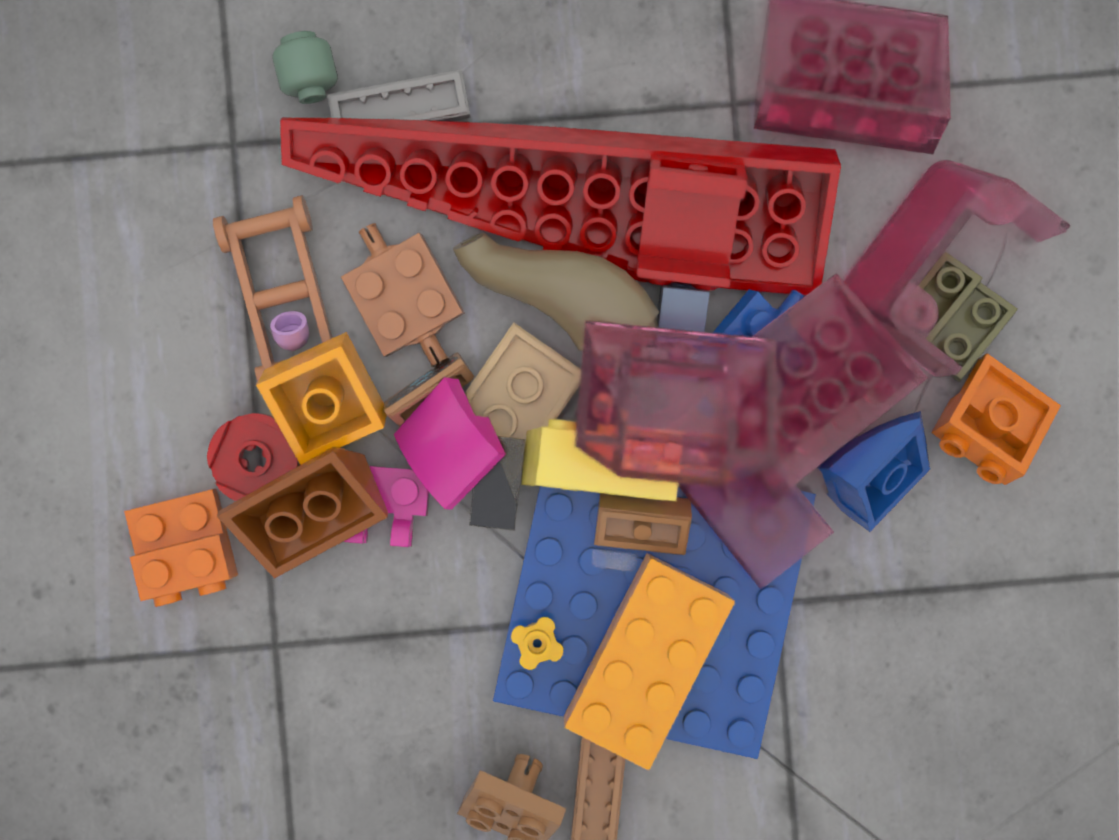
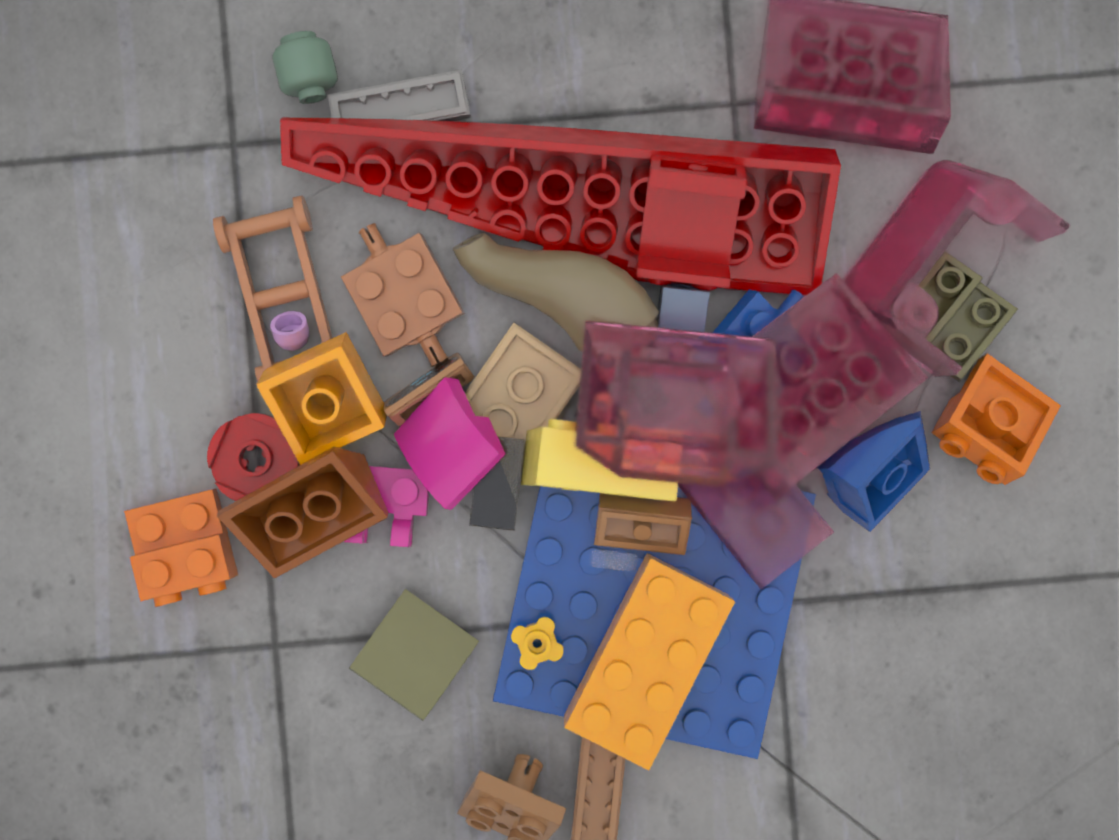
(414, 654): none -> olive slope

